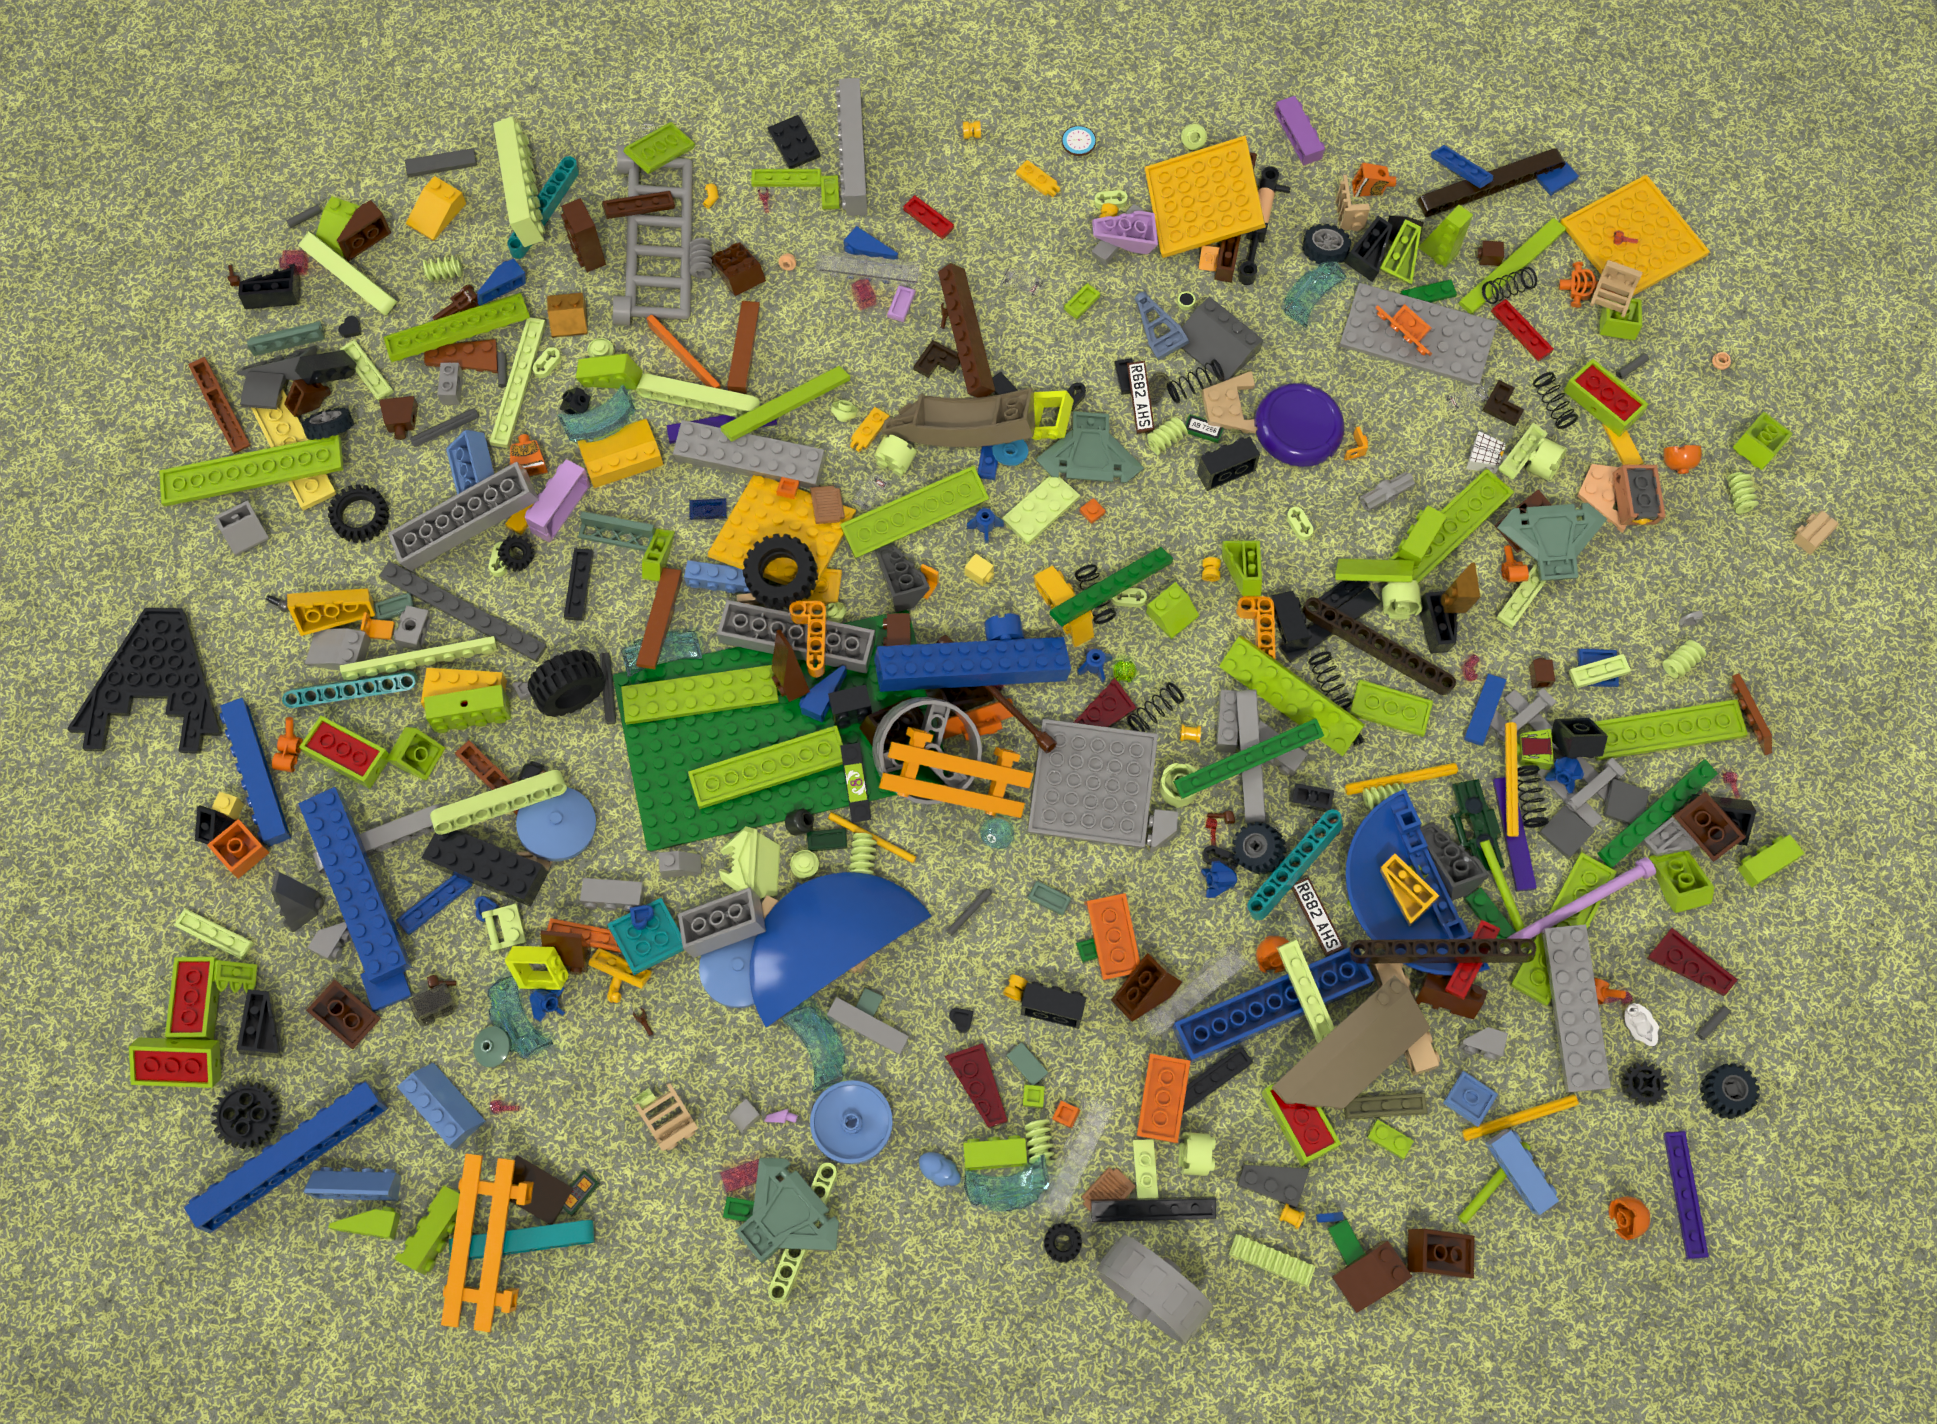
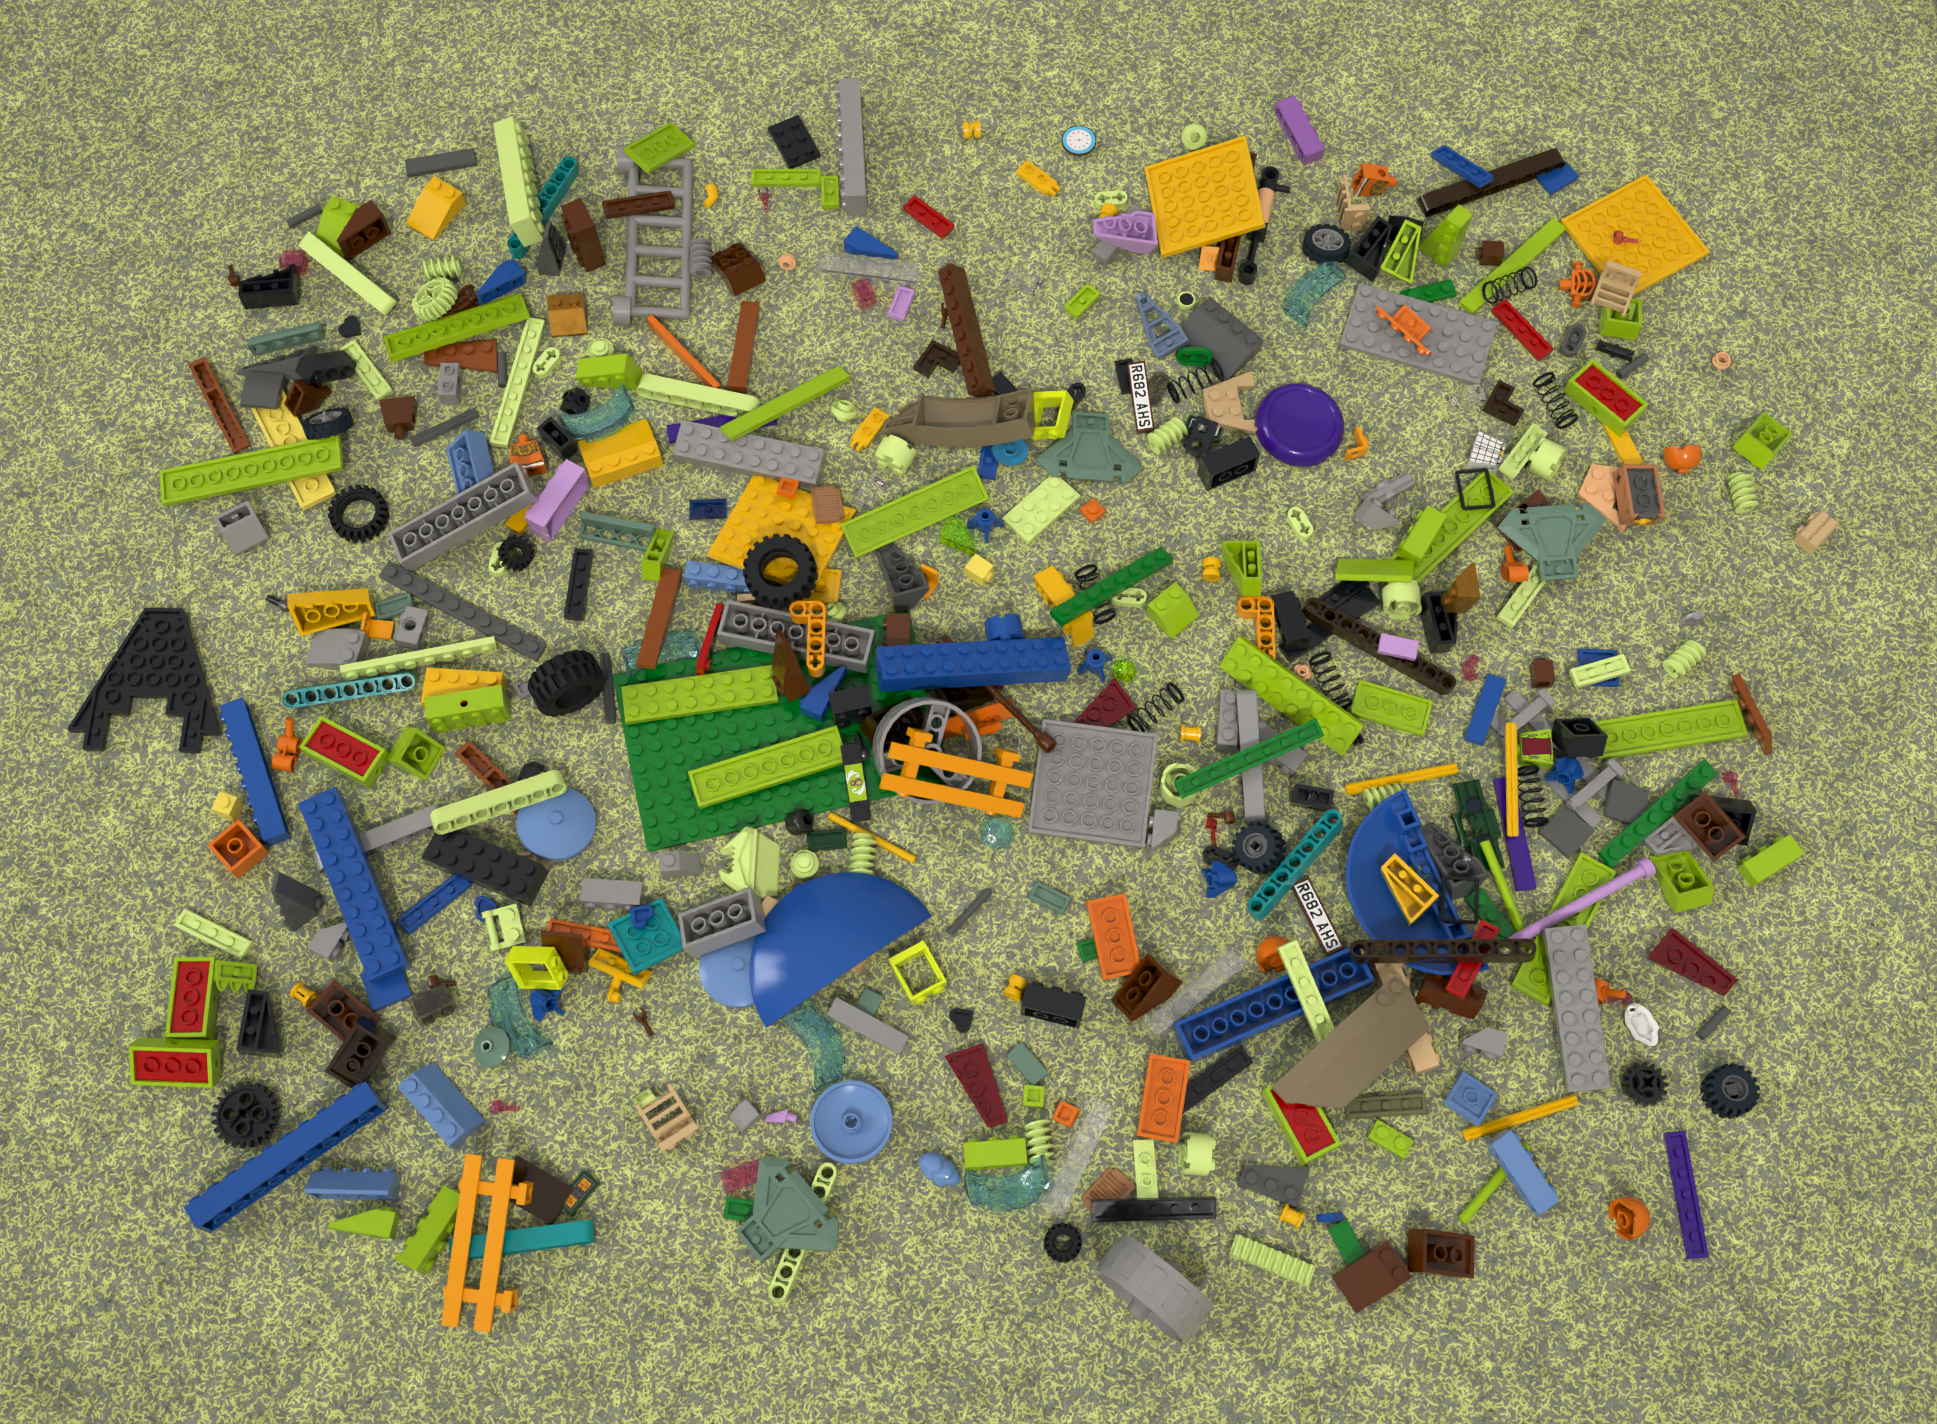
(210, 824): black slope -> none
(302, 993): none -> yellow bush
(360, 1052): none -> dark brown slope
(434, 299): none -> yellowish green gear
(551, 252): none -> dark grey wedge
(557, 438): none -> black brick
(704, 660): none -> red plate
(864, 752): none -> piece
(909, 955): none -> neon yellow window
(957, 536): none -> clear neon green slope
(1195, 356): none -> green plate
(1204, 438): none -> black brick
(1298, 668): none -> light nougat plate
(1375, 516): none -> light grey slope
(1397, 647): none -> lavender tile
(1476, 909): none -> black piece
(1489, 487): none -> black piece
(1571, 341): none -> dark grey plate
(1615, 350): none -> black pin

